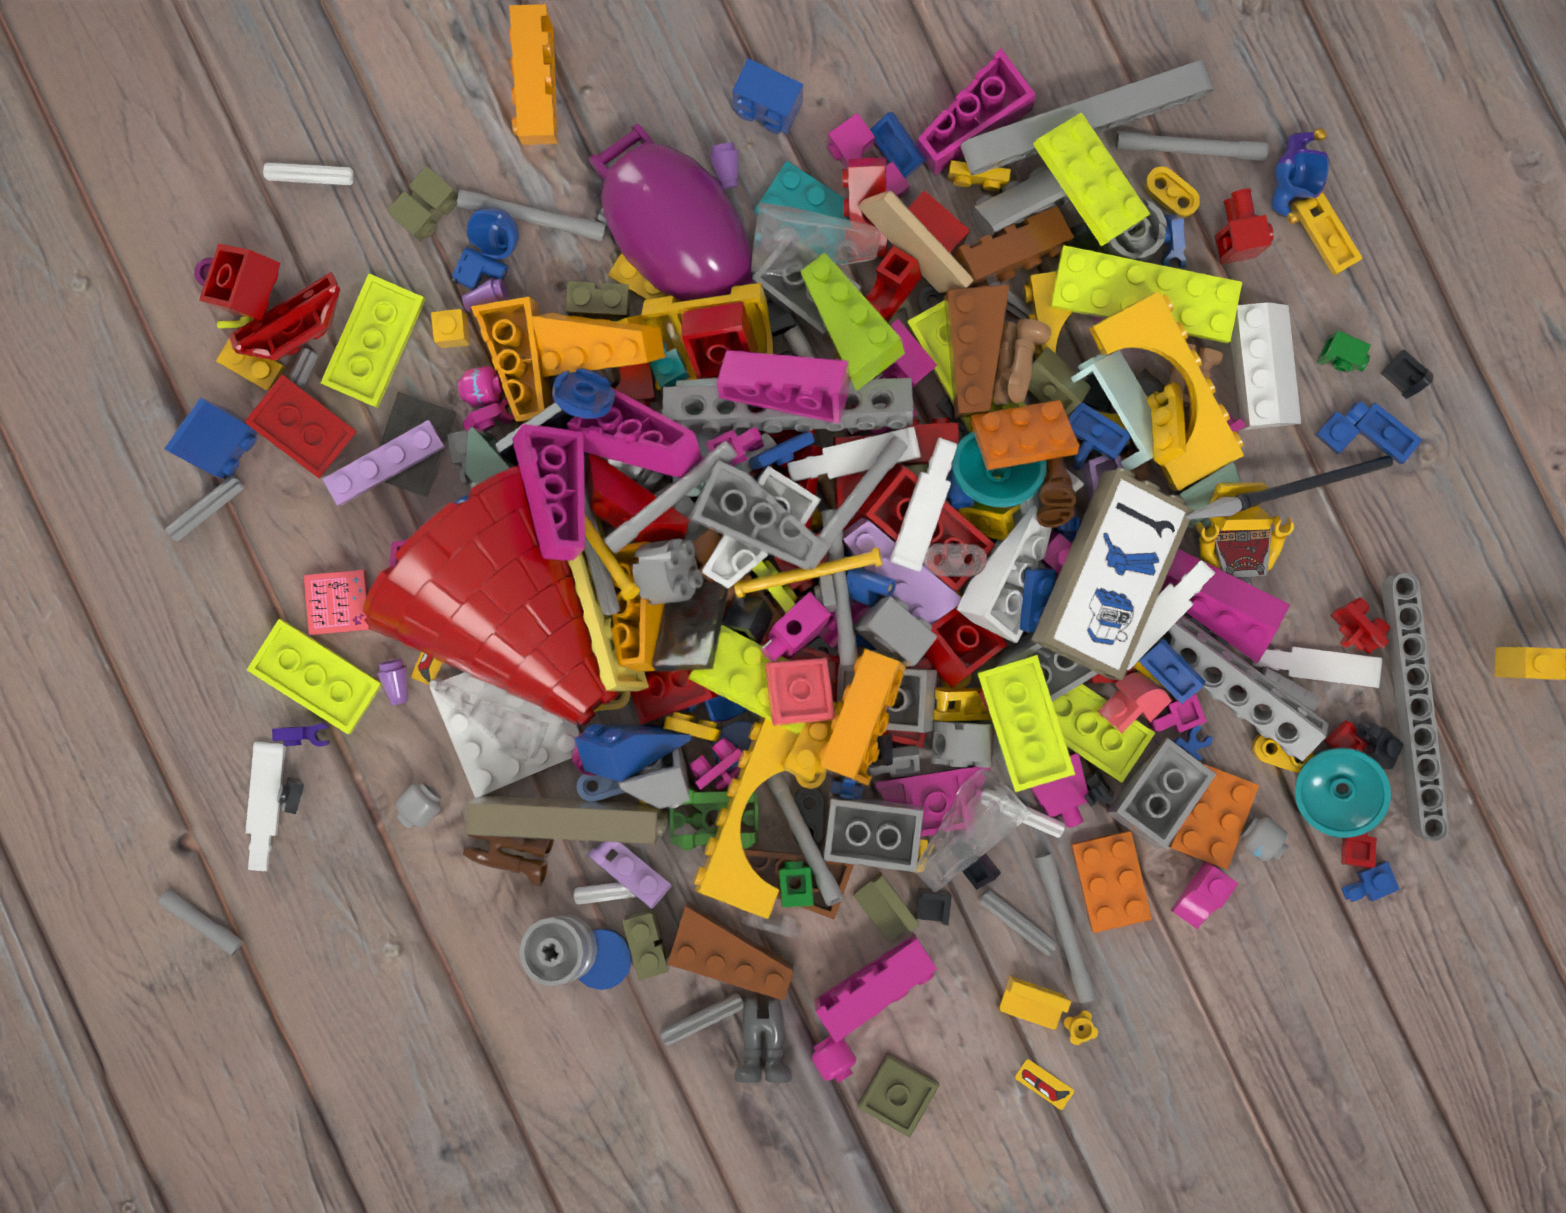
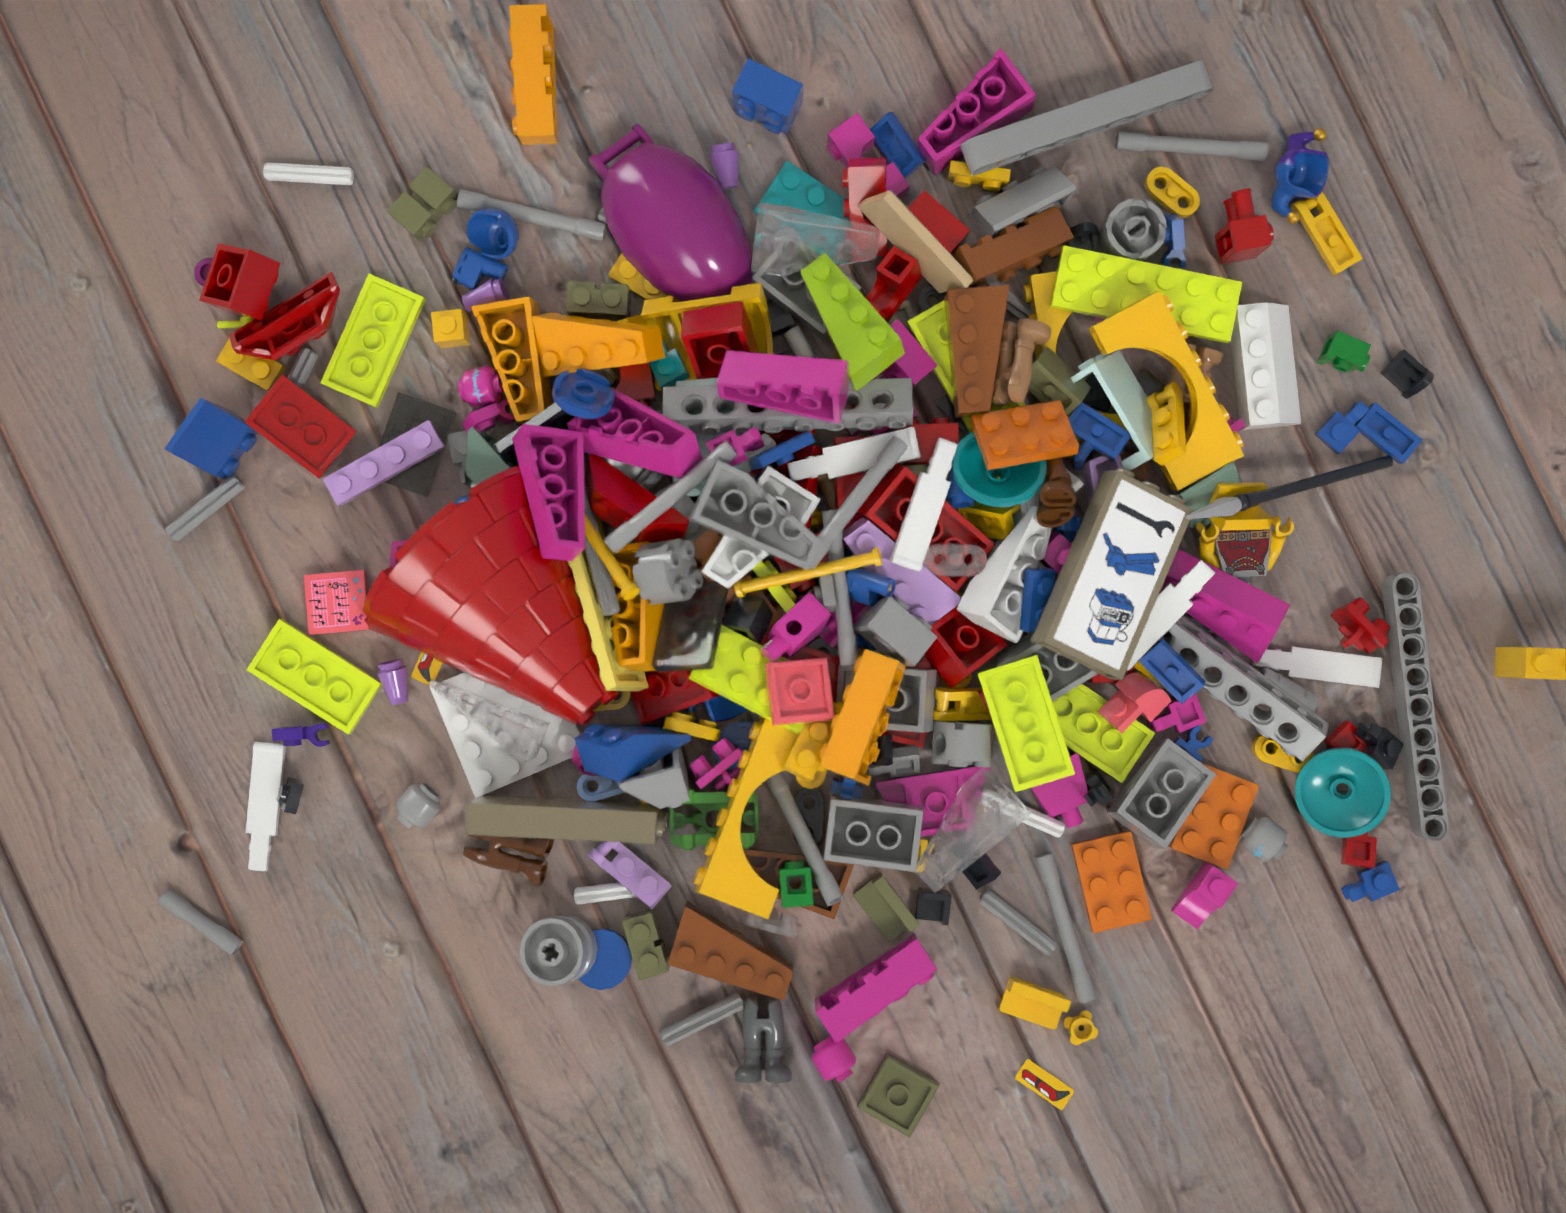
(1091, 178): neon yellow plate -> none

